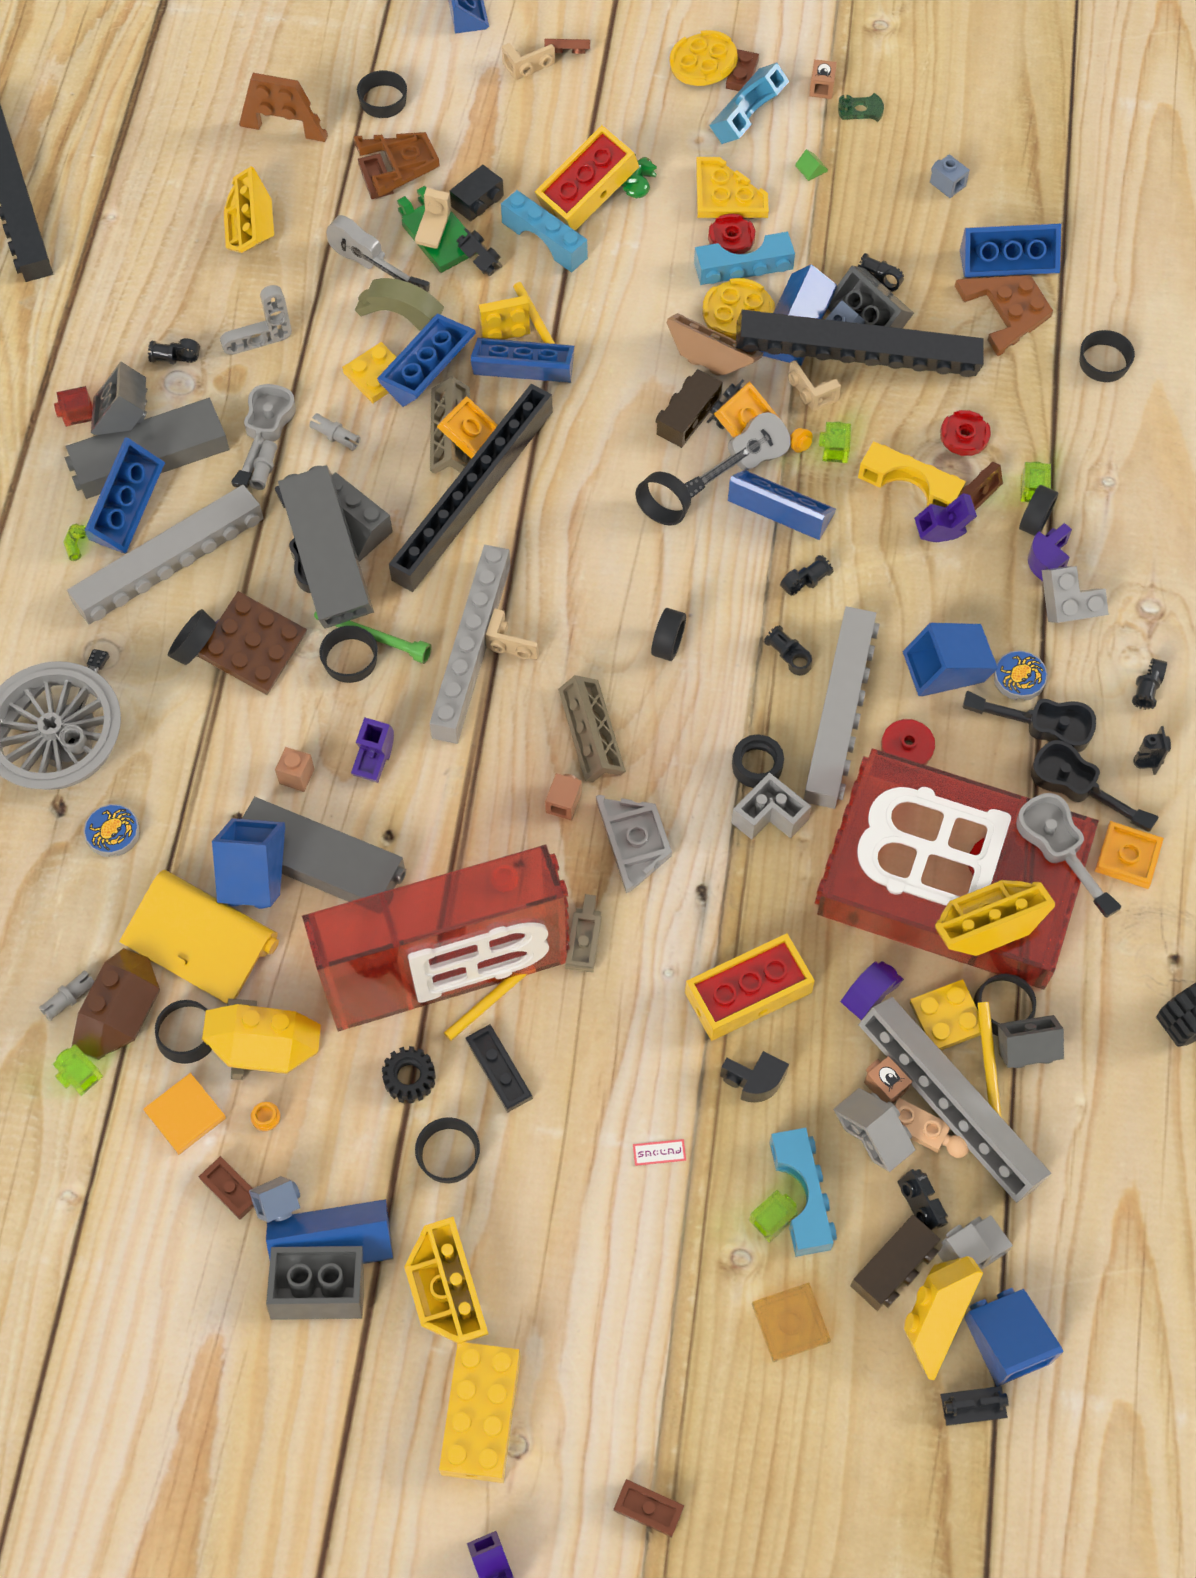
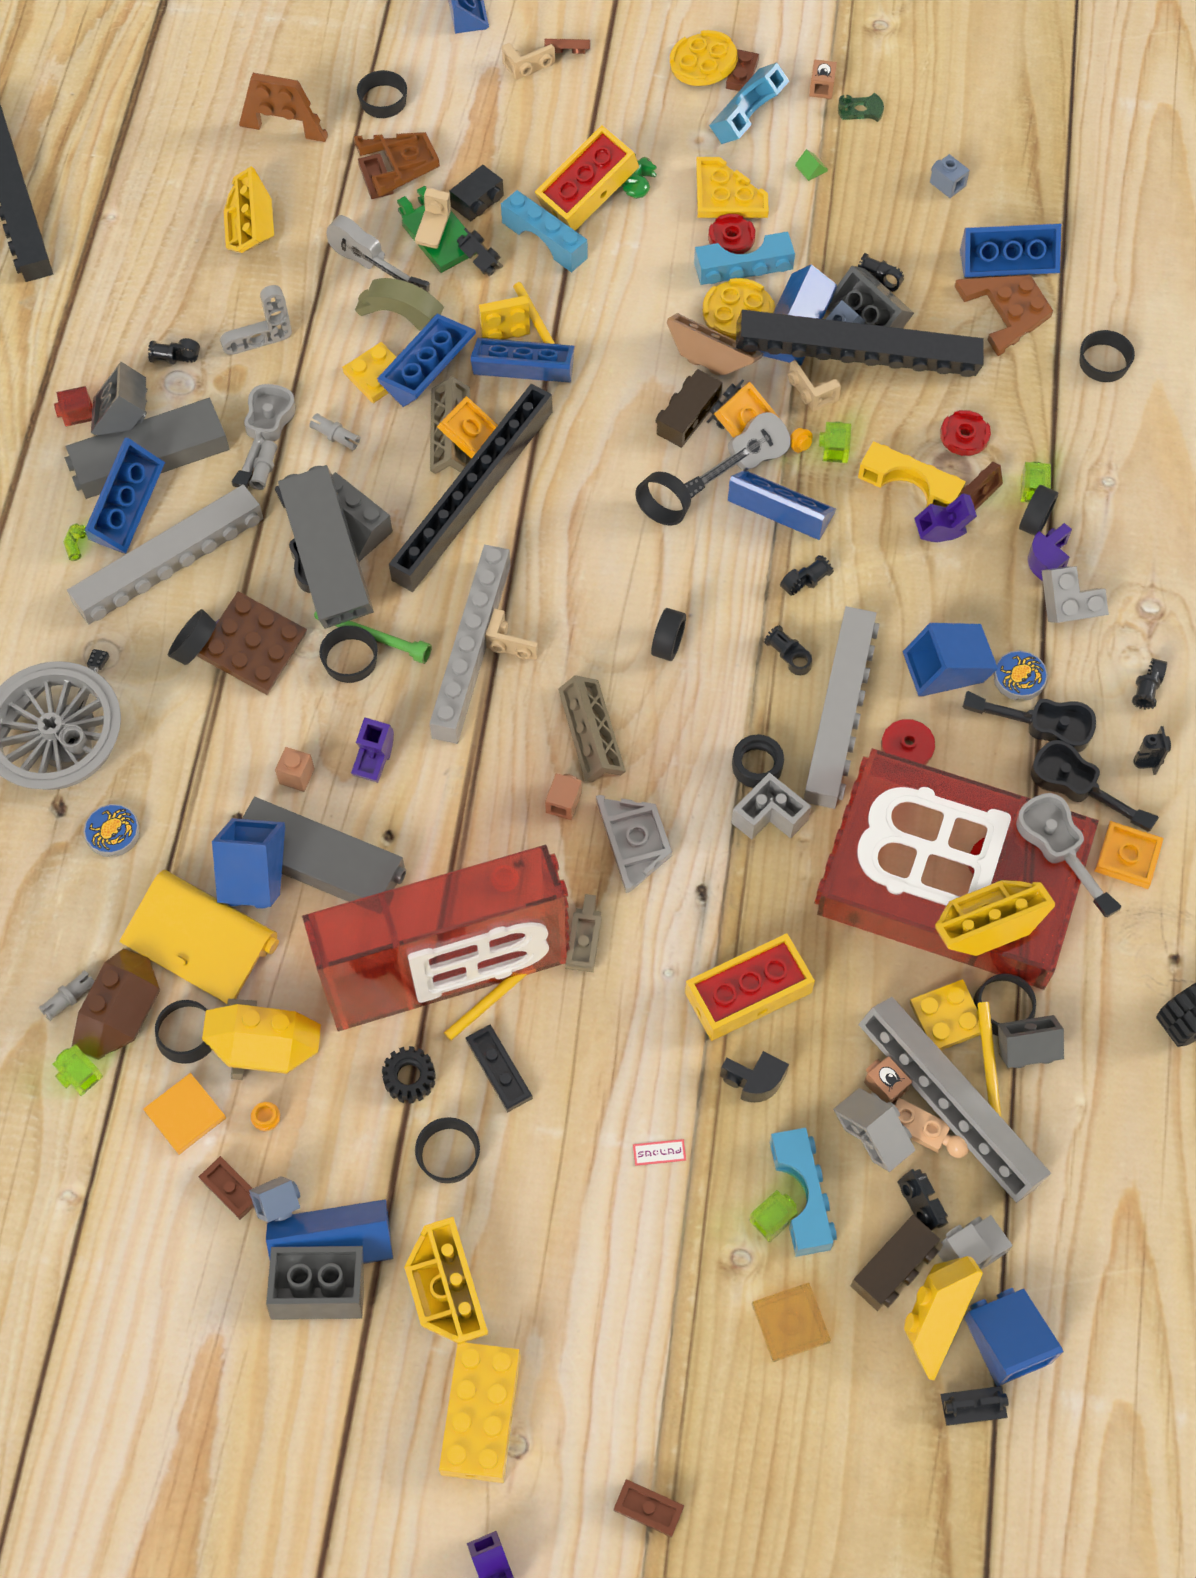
(871, 988): dark purple brick -> none

